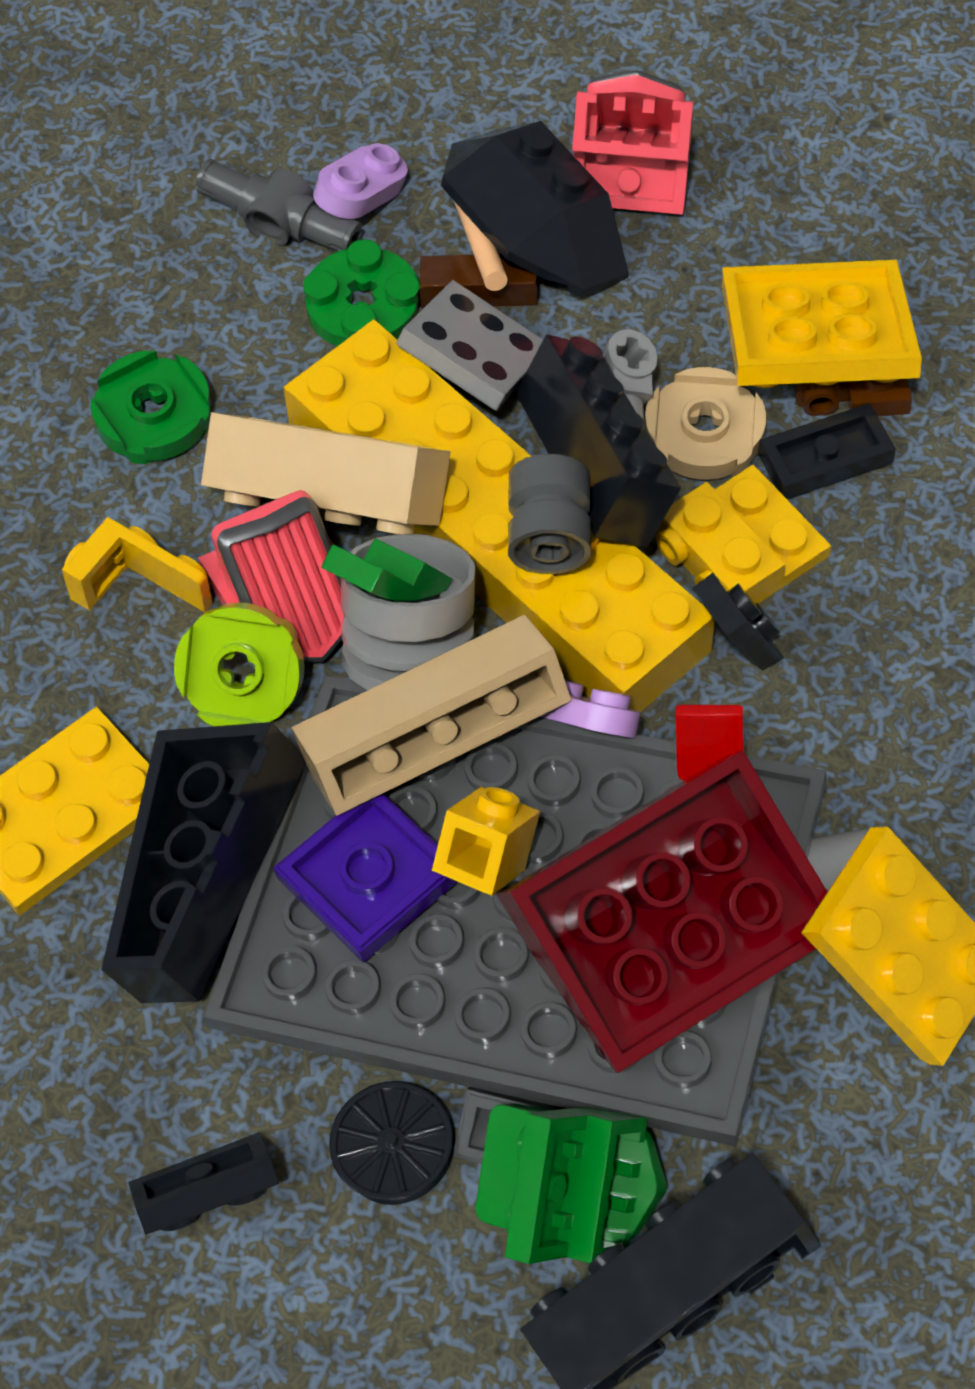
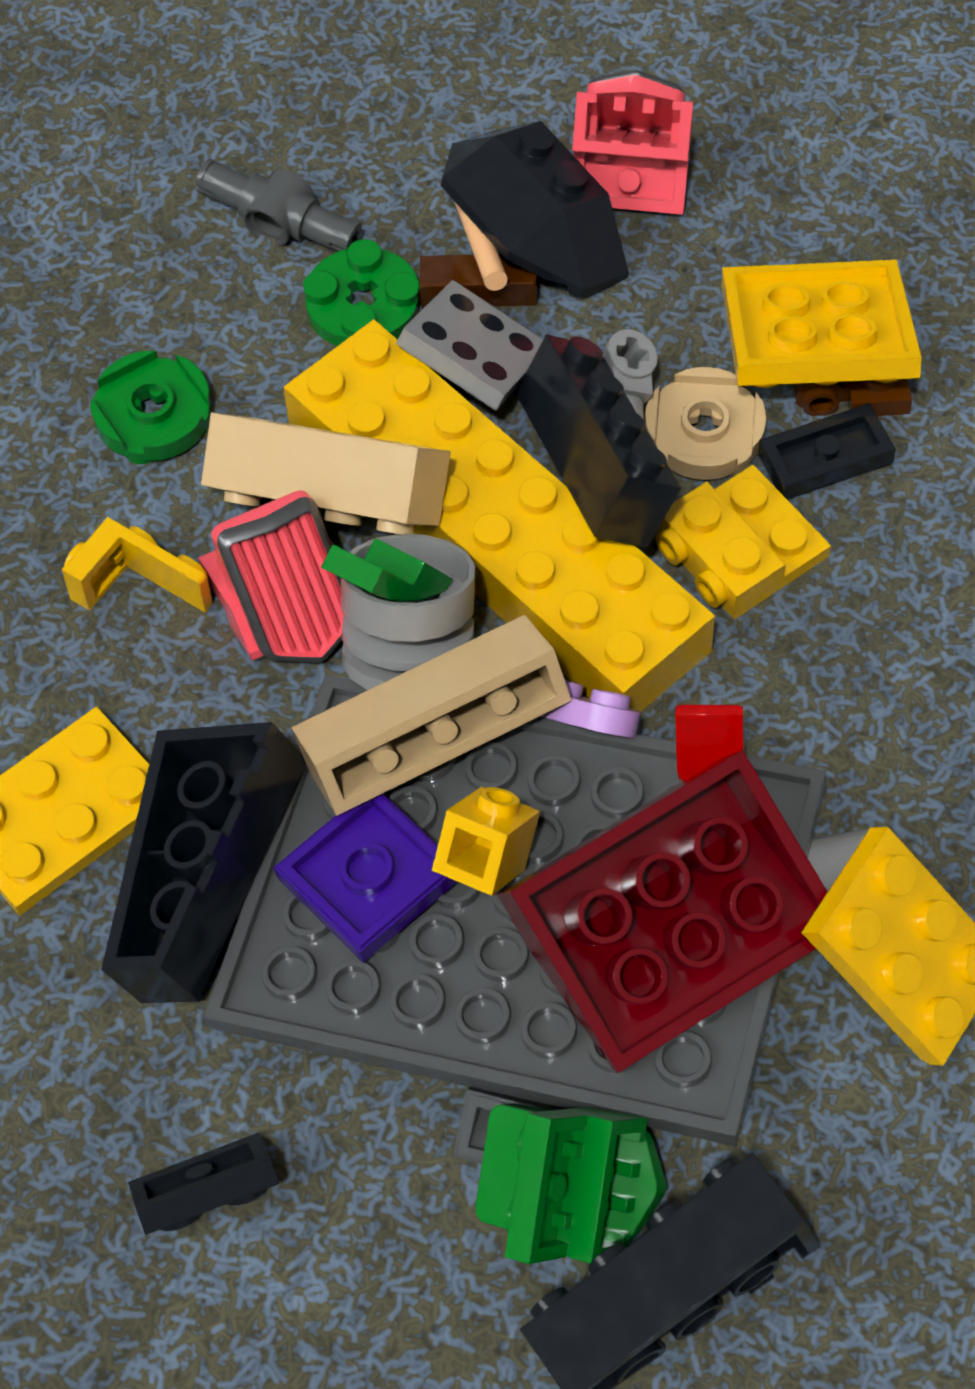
(268, 644): lime plate -> none
(360, 181): lavender plate -> none
(392, 1142): black wheel -> none
(549, 514): dark grey wheel -> none
(741, 620): black plate -> none

